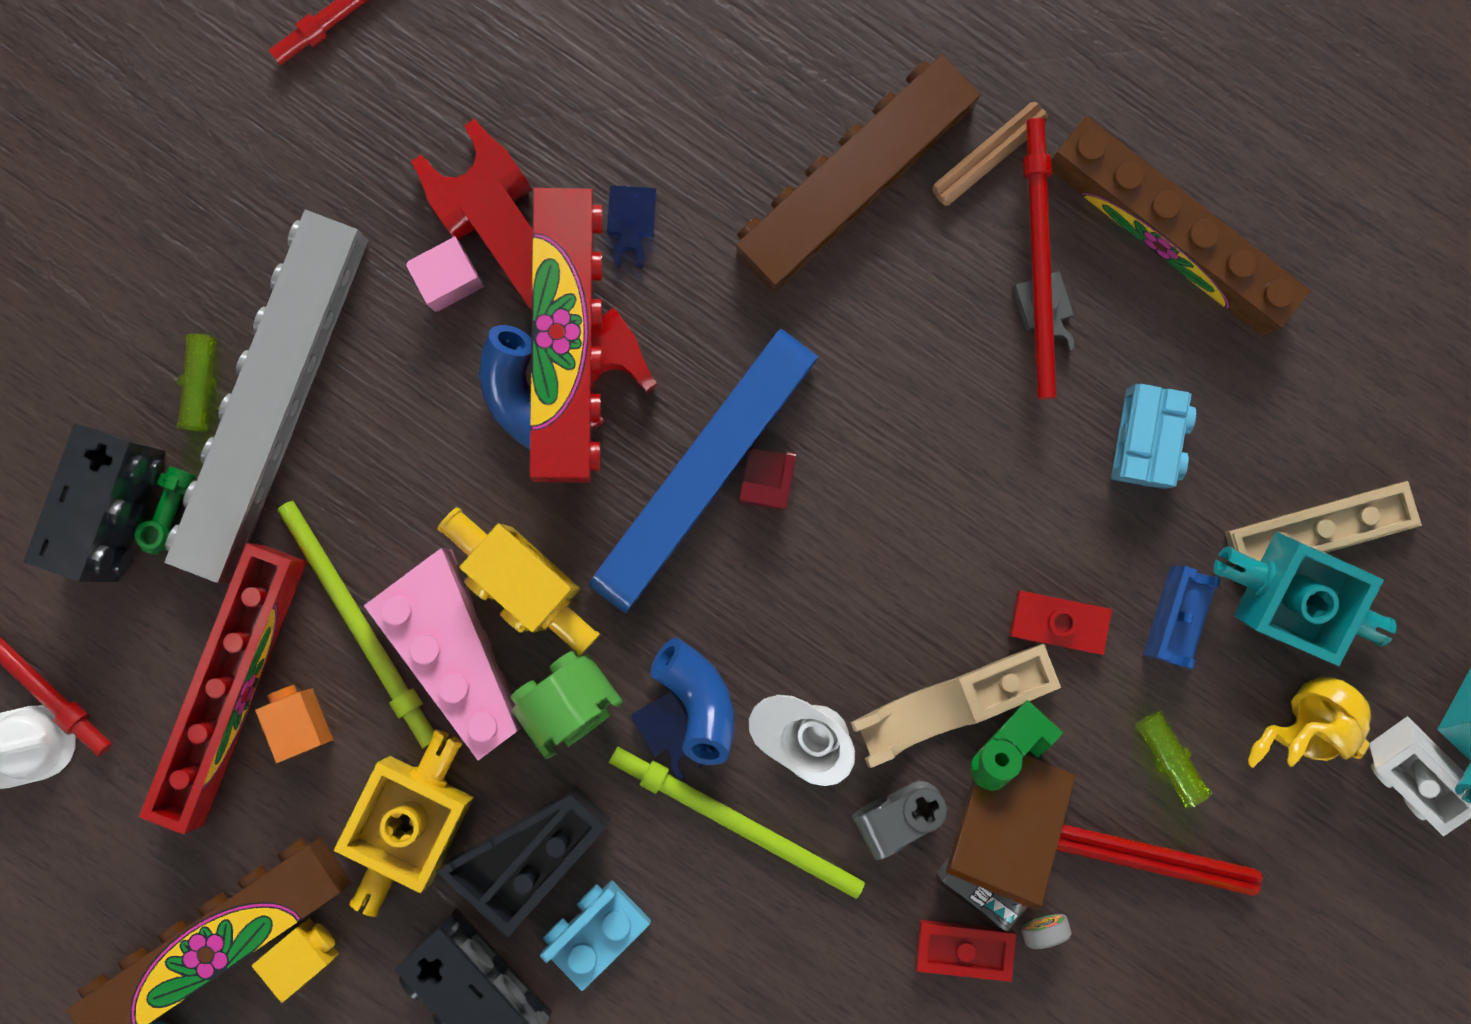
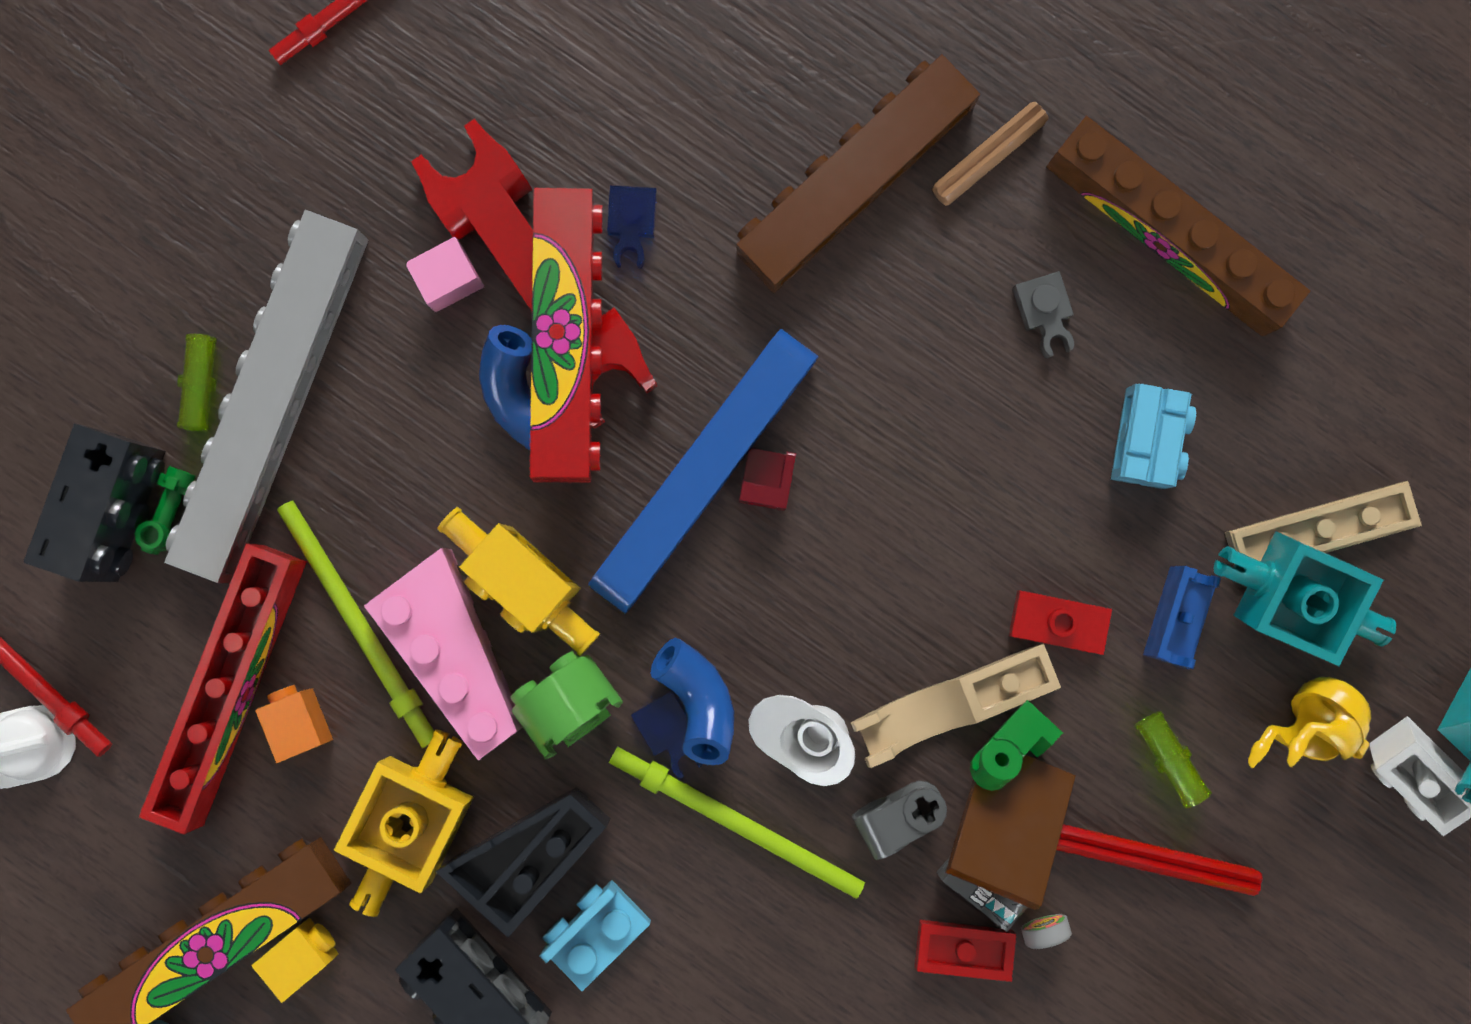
(1037, 168): red bar -> none

